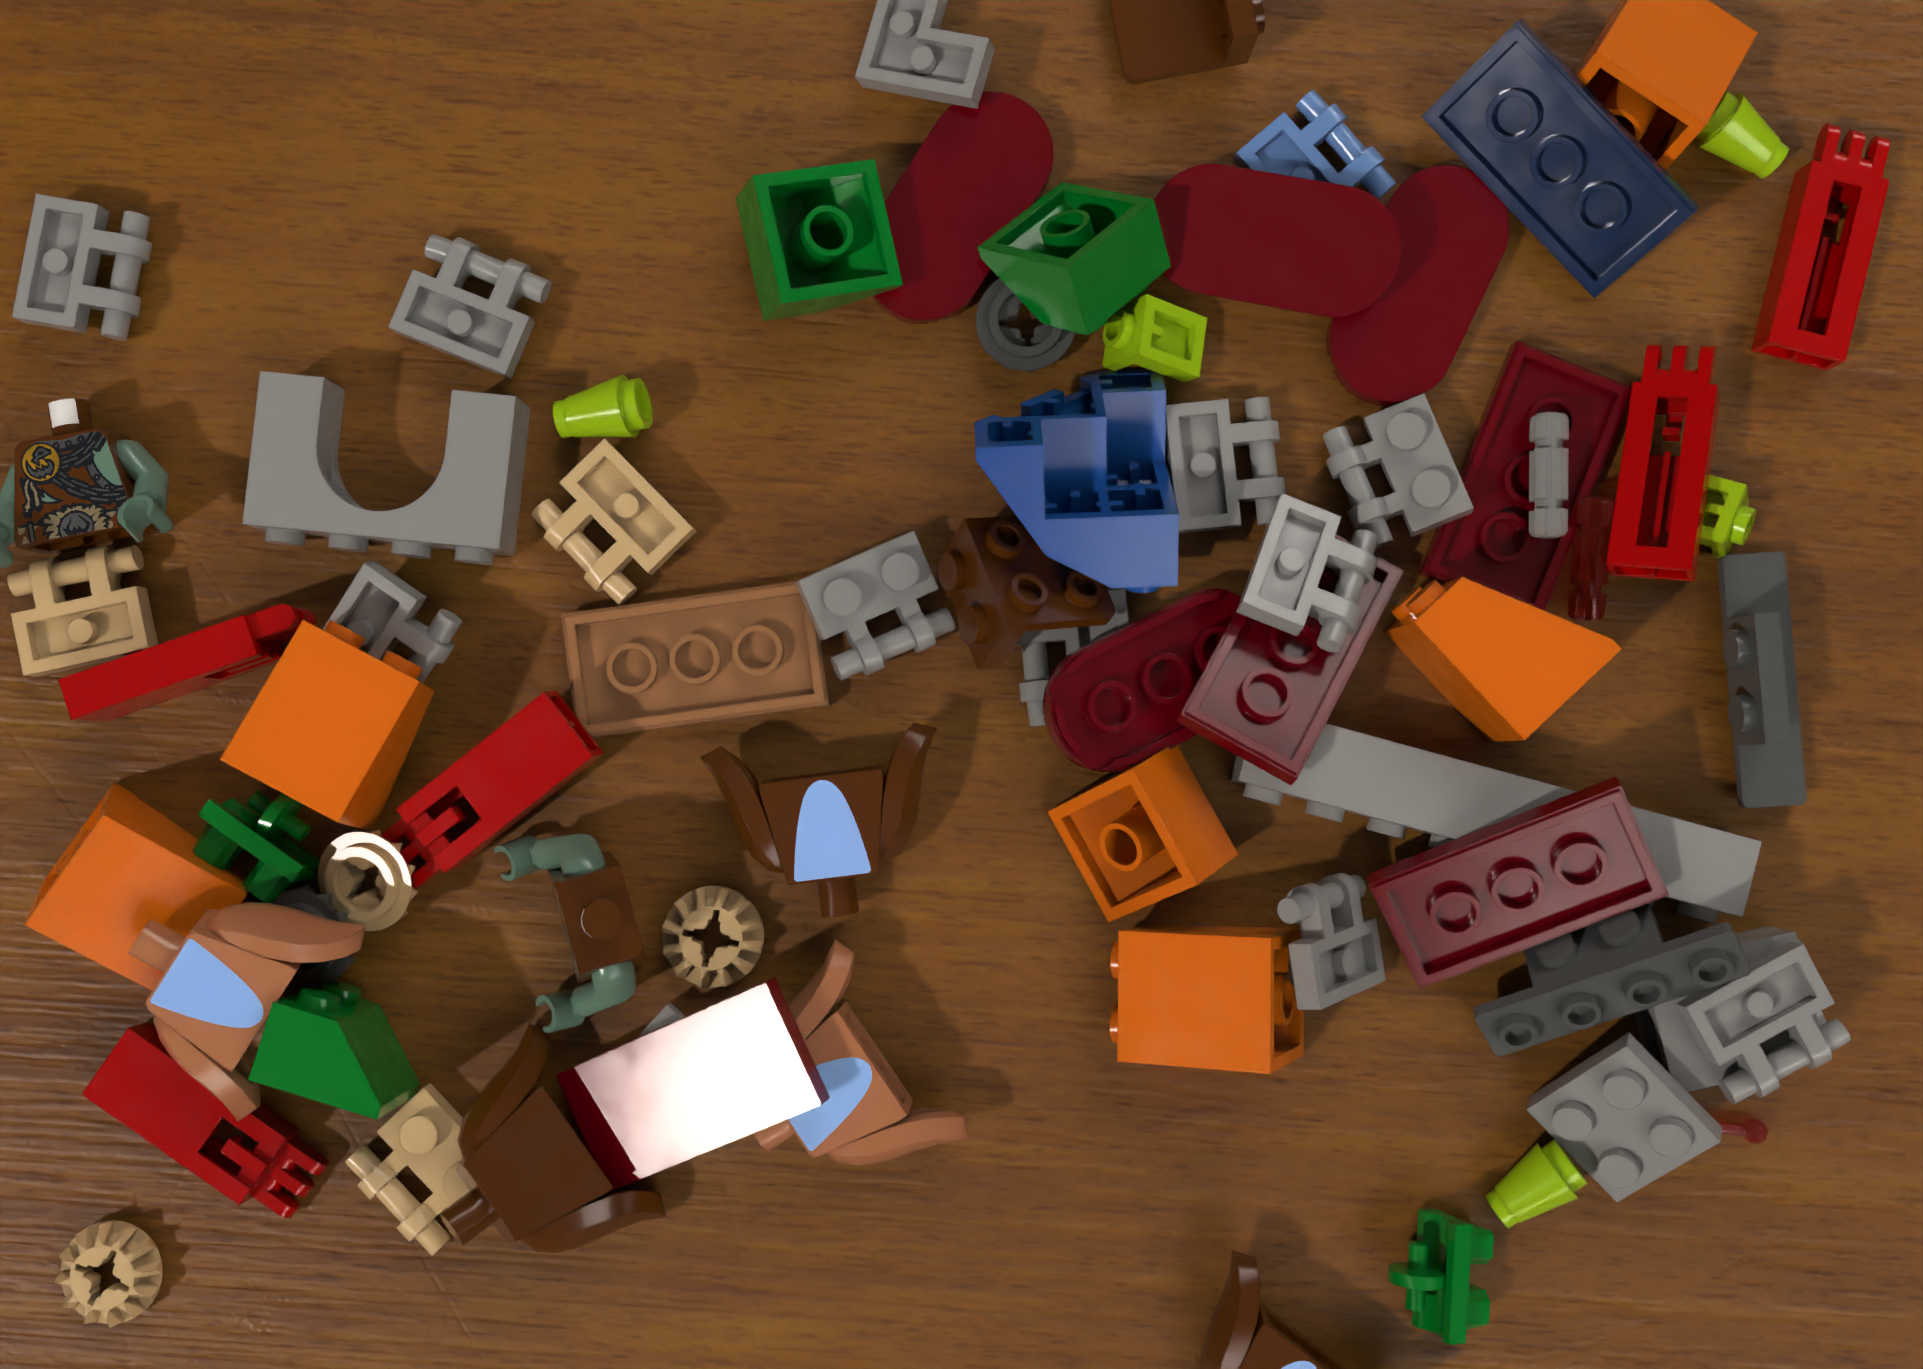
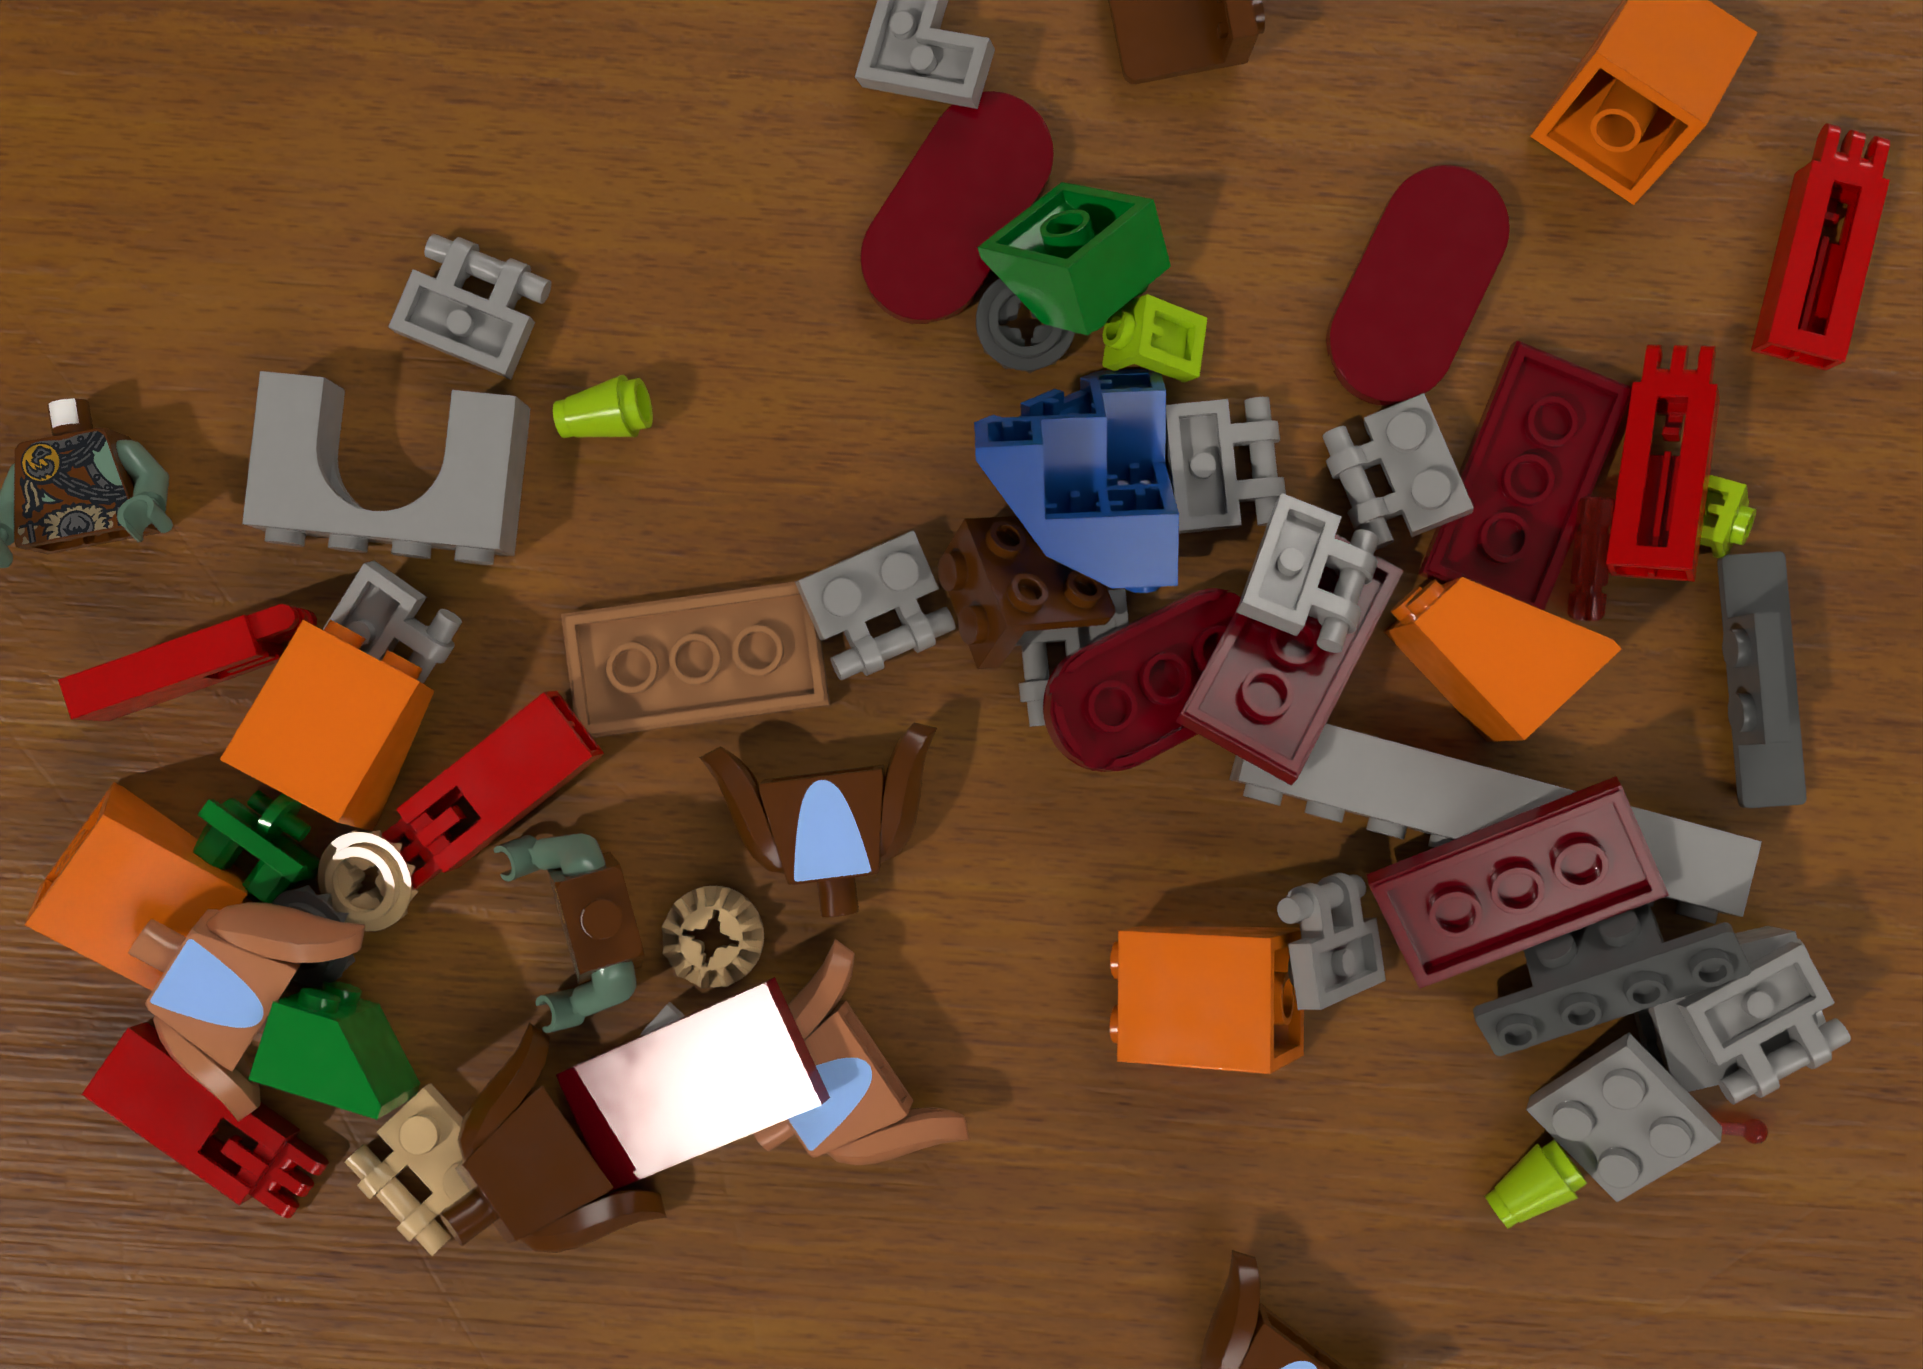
(63, 265): light grey plate -> none
(86, 629): tan plate -> none
(136, 1264): tan gear -> none
(626, 508): tan plate -> none
(817, 238): green slope -> none
(1143, 834): orange slope -> none
(1277, 240): dark red tile -> none
(1293, 152): medium blue plate -> none
(1439, 1275): green hips -> none
(1548, 475): light grey axle -> none
(1559, 159): dark blue tile -> none
(1742, 137): lime cone -> none

